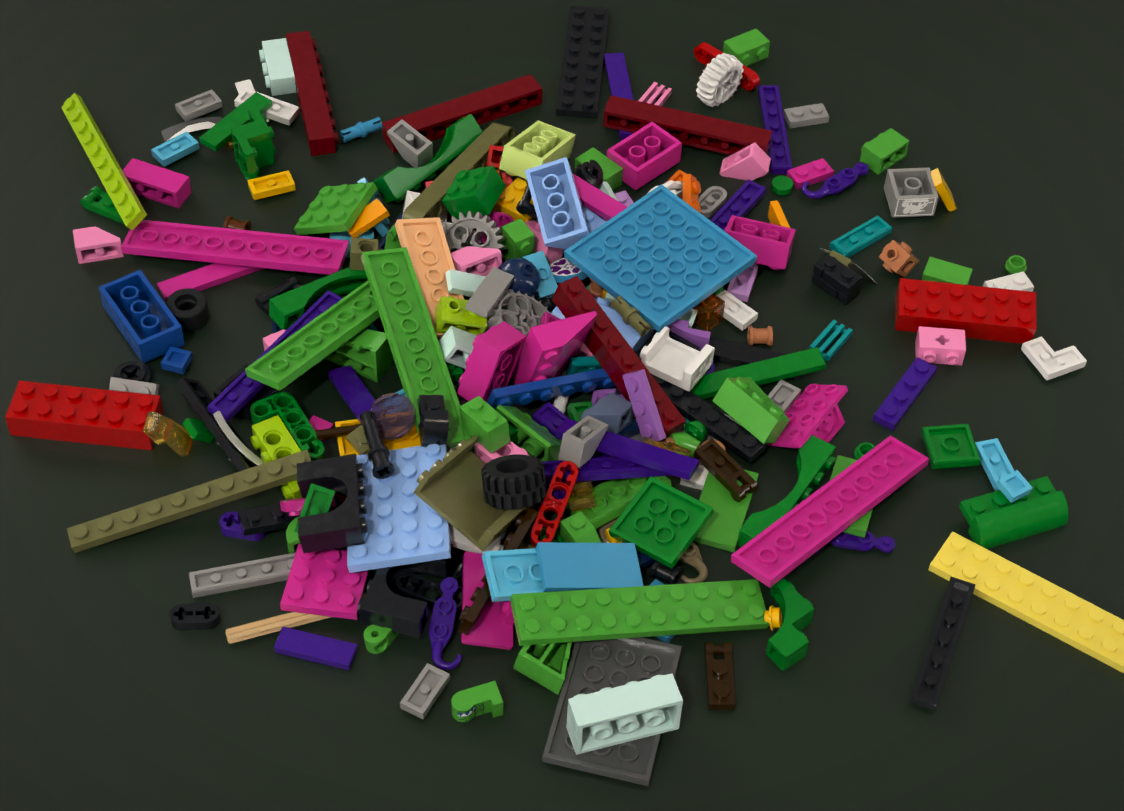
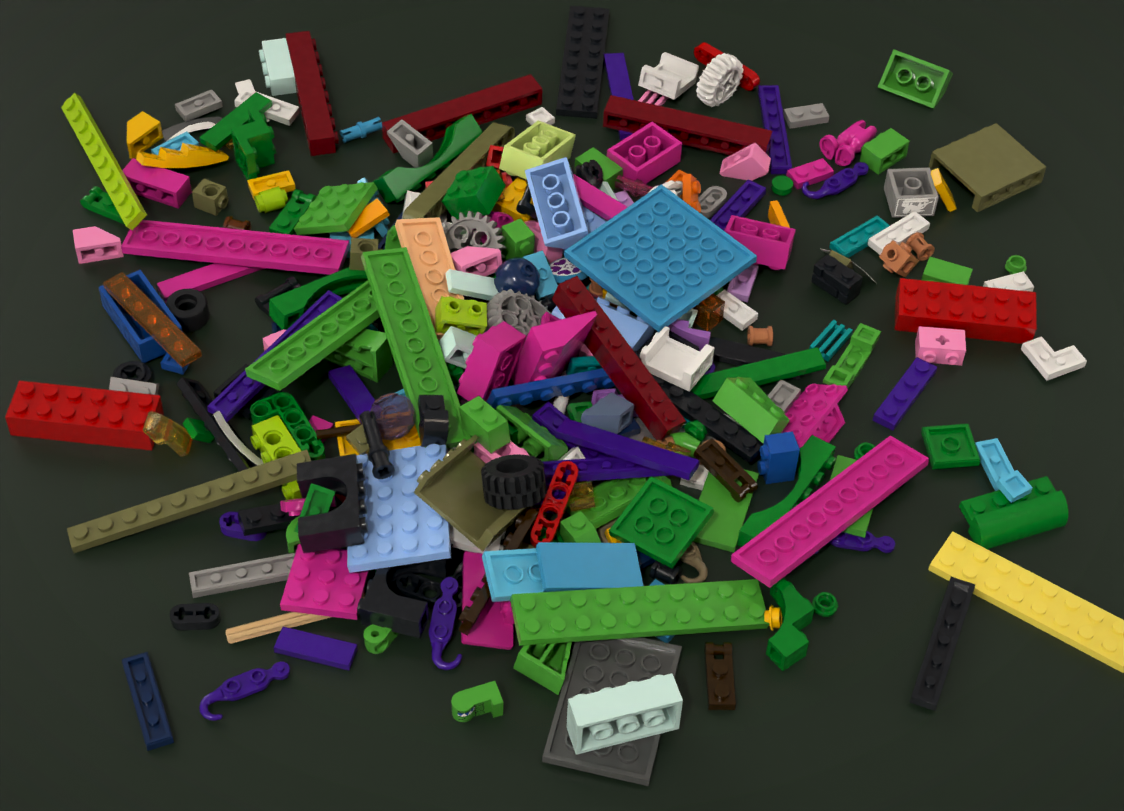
(142, 133): none -> yellow slope
(147, 701): none -> dark blue tile
(152, 319): none -> clear orange tile
(187, 157): none -> yellow slope
(210, 197): none -> olive brick
(243, 686): none -> dark purple piece
(271, 200): none -> lime brick
(291, 213): none -> green plate
(425, 691): light grey plate -> none
(489, 292): light grey tile -> none
(540, 114): none -> white tile
(582, 440): light grey slope -> none
(630, 316): olive pin -> none
(635, 187): none -> clear pink pin
(644, 405): medium lavender plate -> none
(670, 76): none -> white panel
(748, 47): bright green brick -> none
(778, 457): none -> blue brick
(827, 599): none -> green plate
(848, 143): none -> dark pink piece
(854, 357): none -> bright green slope
(899, 231): none -> white plate
(915, 79): none -> bright green slope
(920, 246): none -> nougat bush
(990, 165): none -> olive panel

